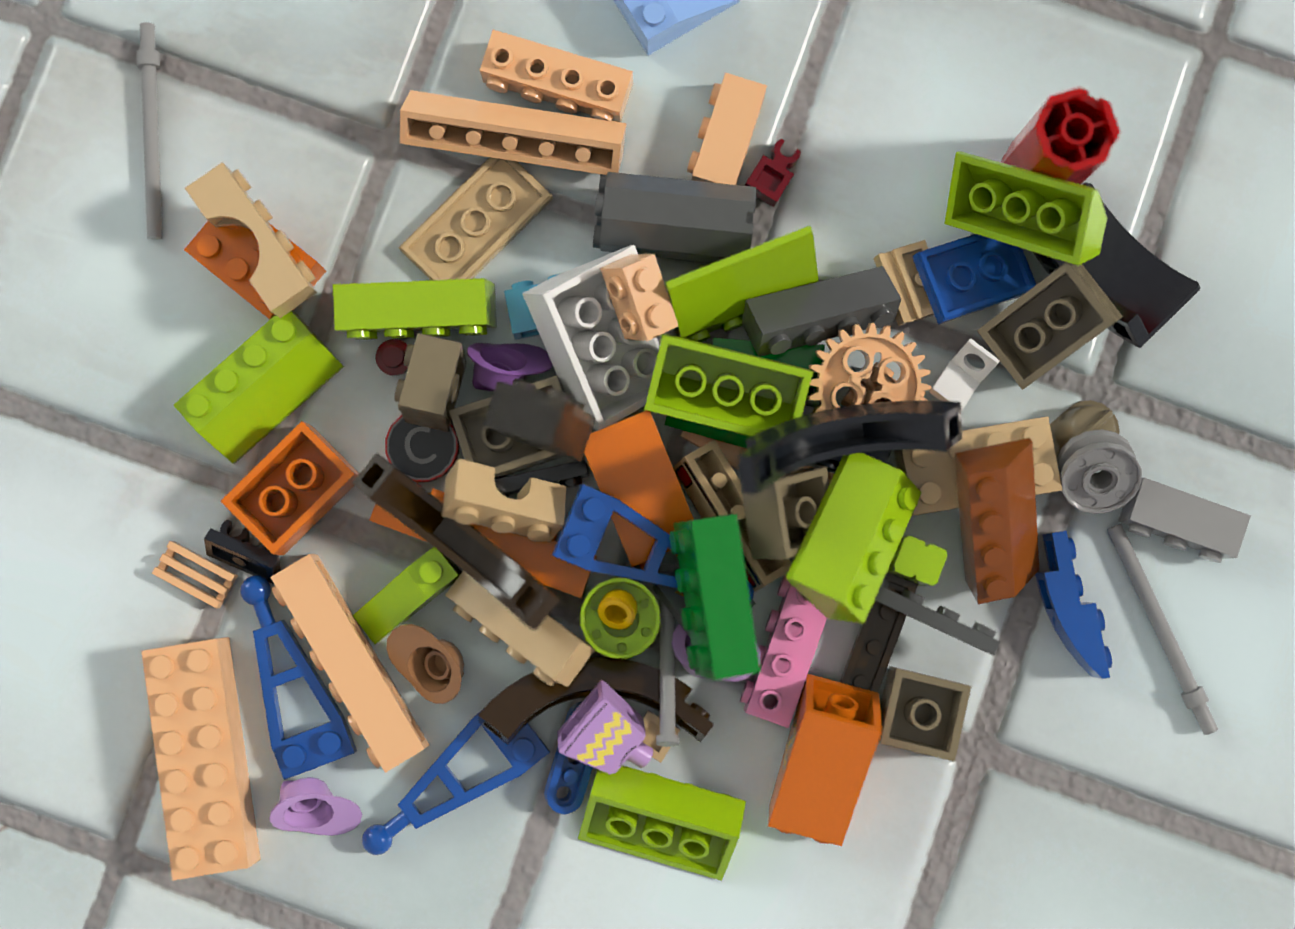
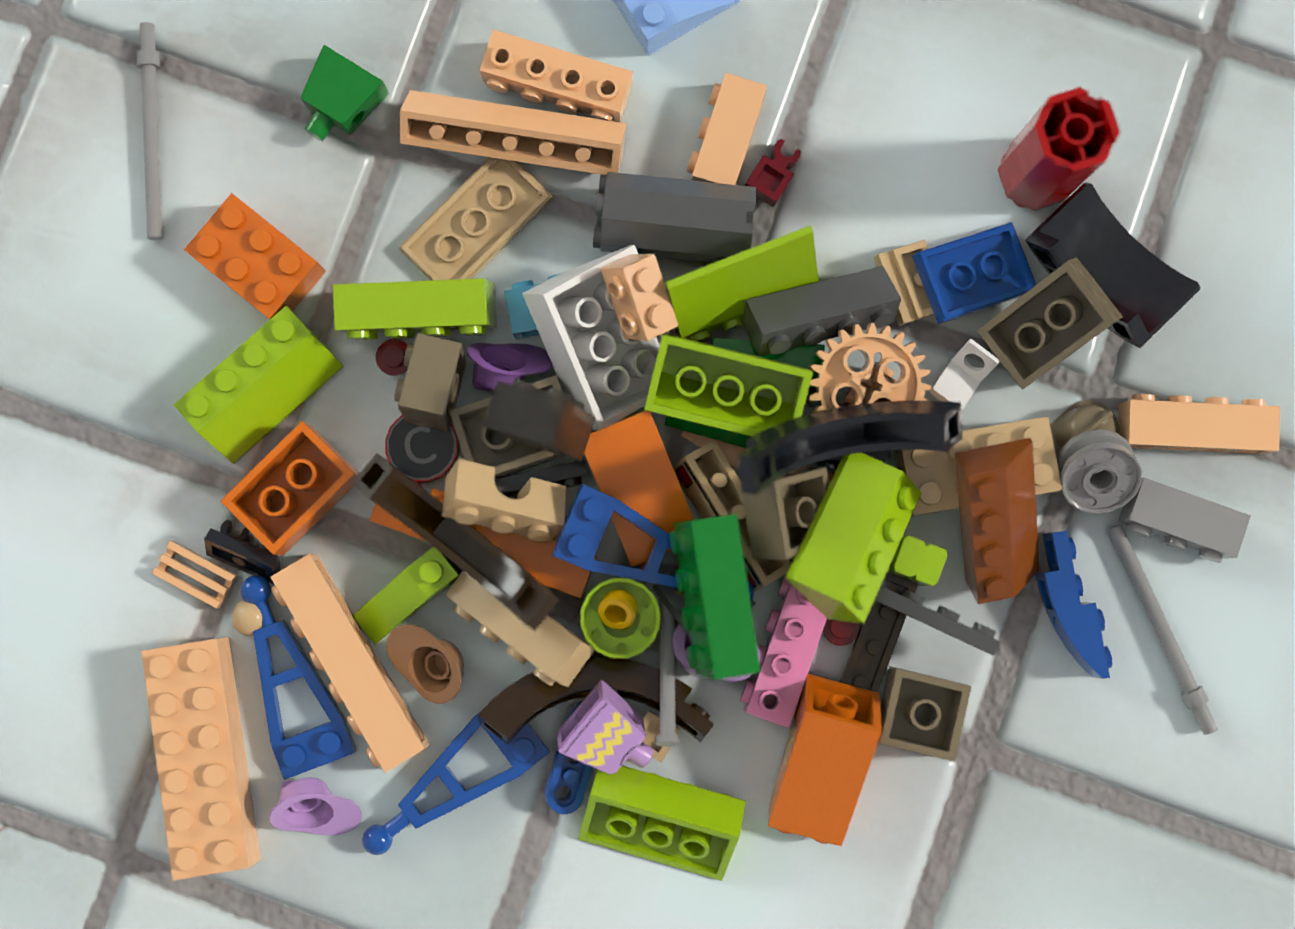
(246, 618): none -> tan piece
(278, 277): tan arch -> none
(340, 94): none -> green torso
(840, 632): none -> dark red plate
(1025, 209): lime slope -> none
(1200, 426): none -> light nougat brick

